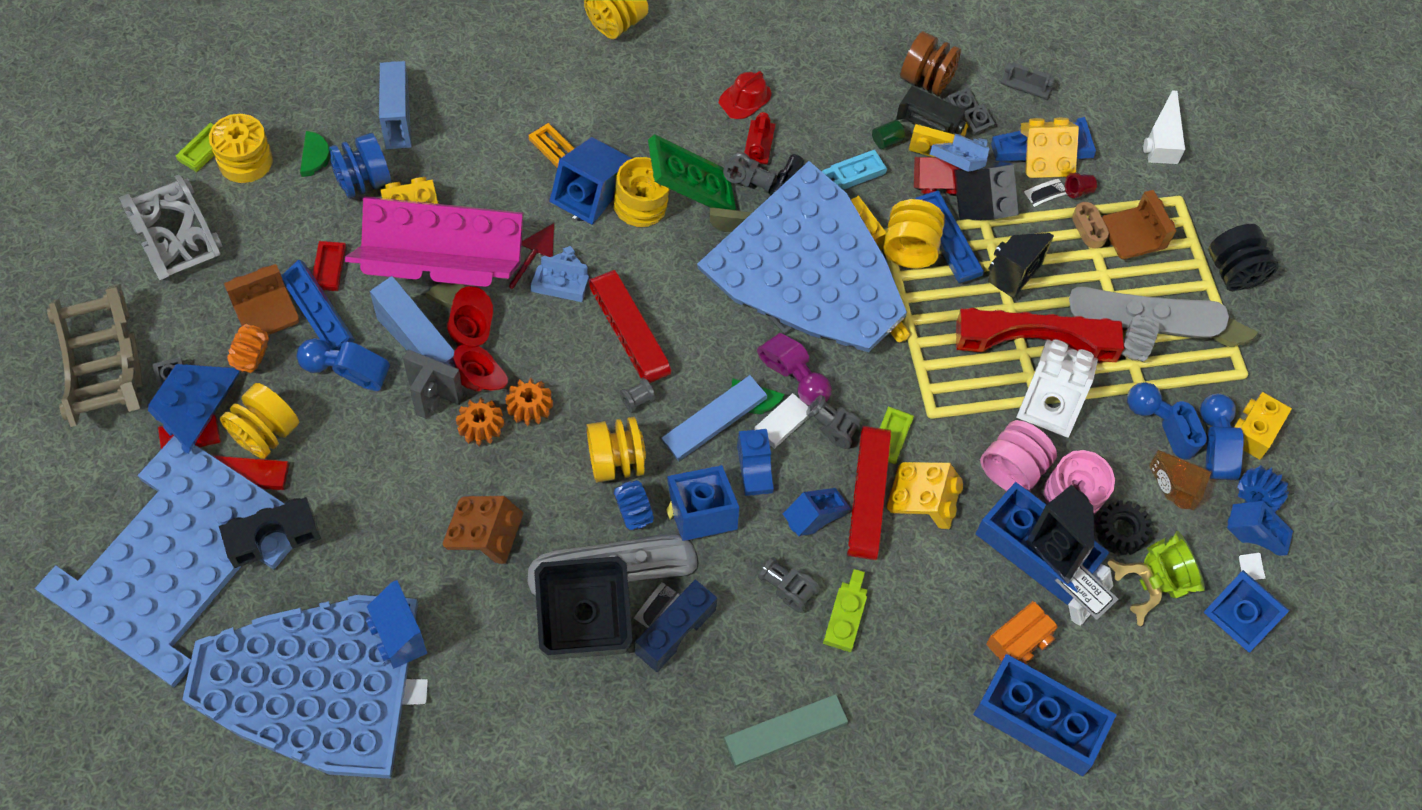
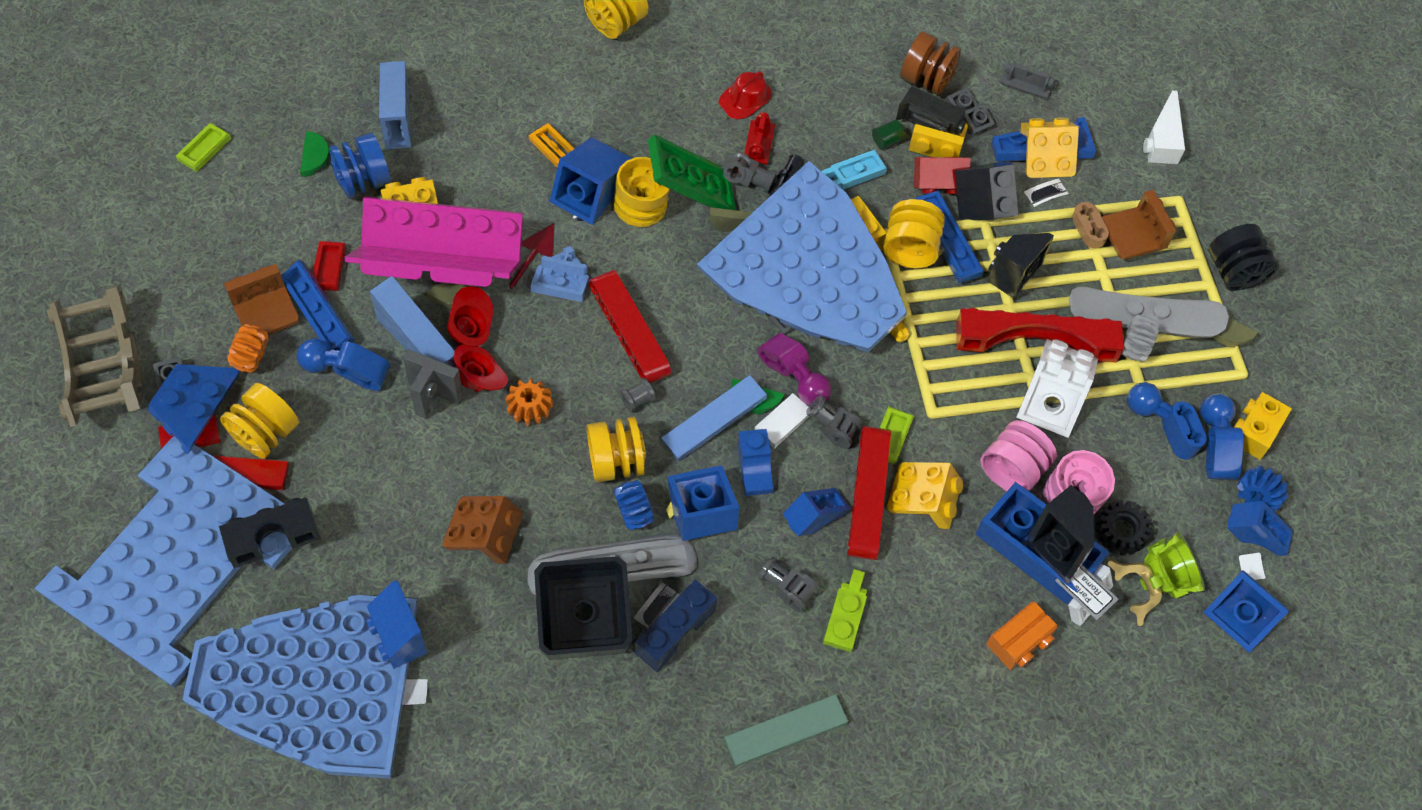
(162, 254): light grey fence -> none
(240, 148): yellow wheel -> none
(483, 430): orange gear -> none
(963, 152): medium blue slope -> none
(1045, 715): blue brick -> none
(1079, 185): dark red piece -> none
(1179, 479): clear orange slope -> none

